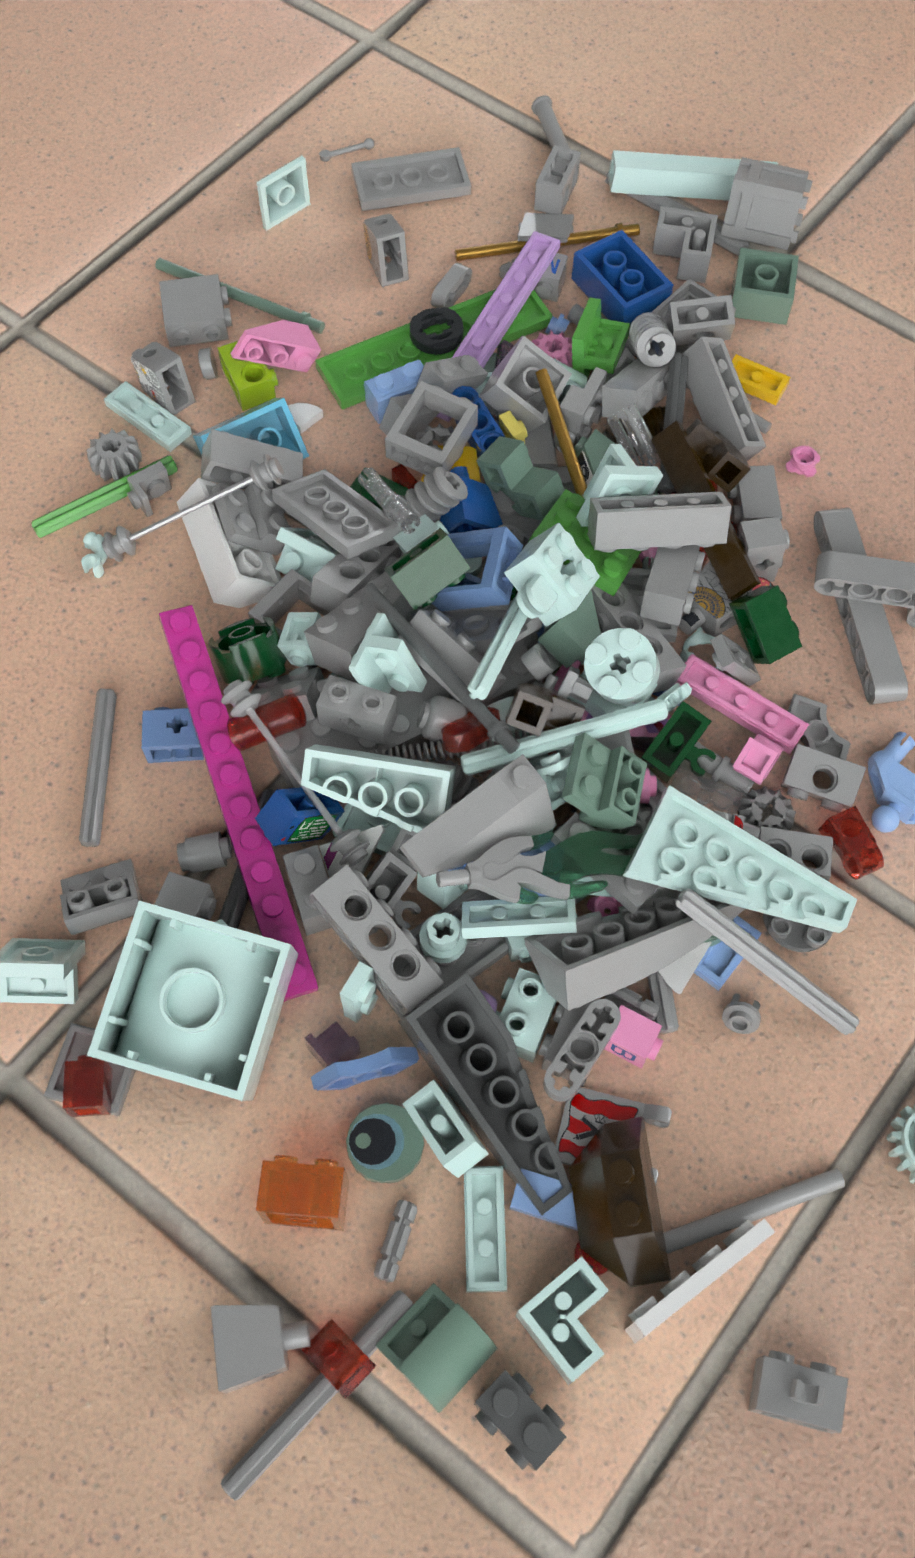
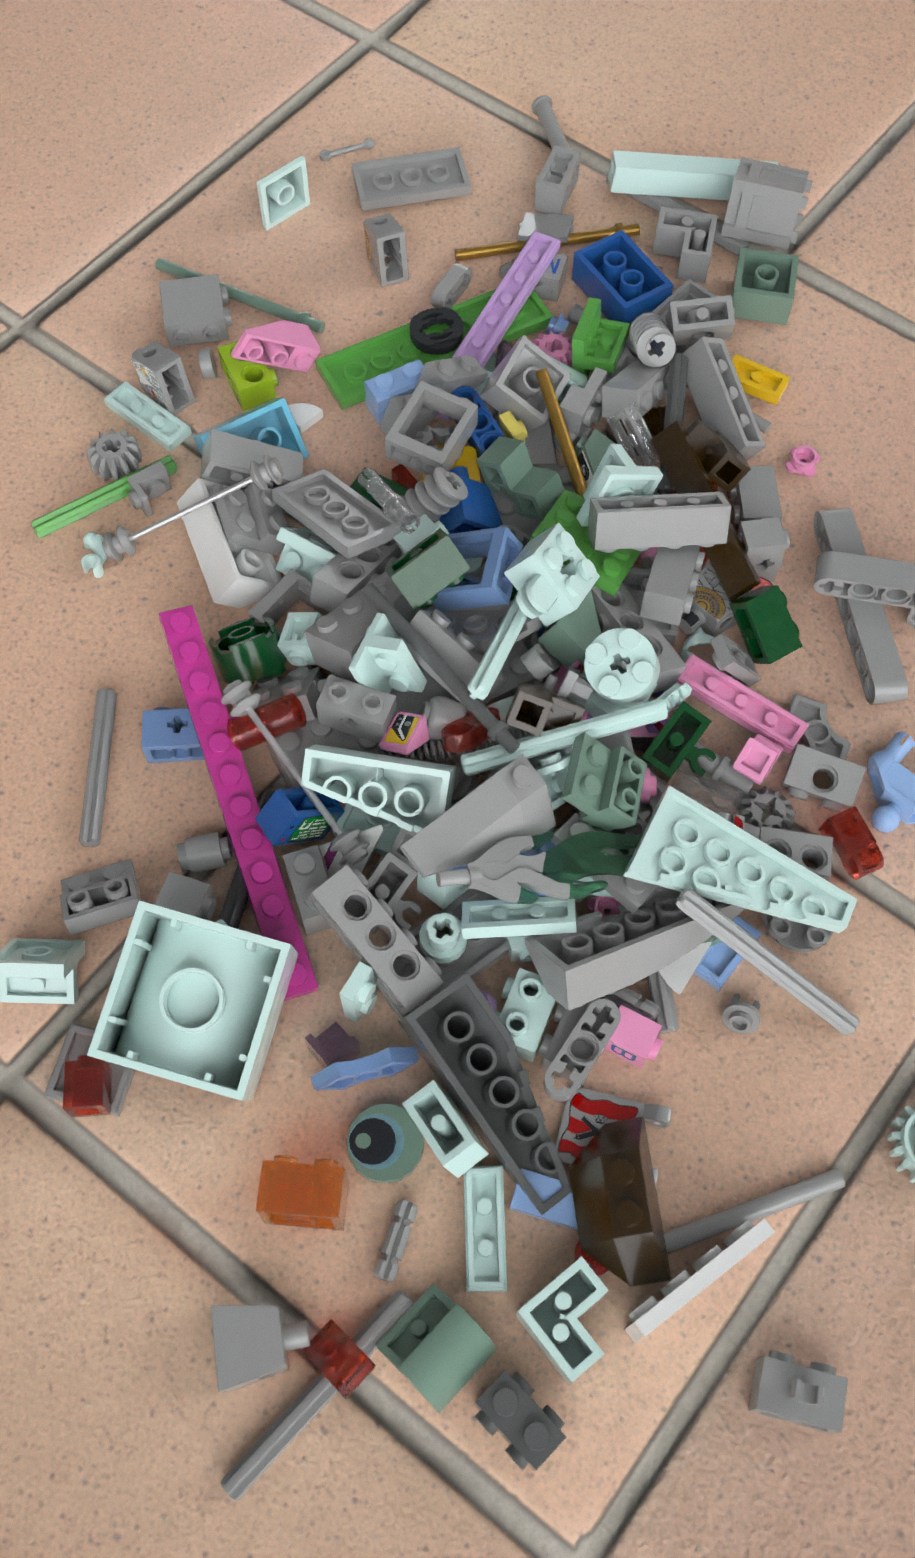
(405, 733): none -> slope

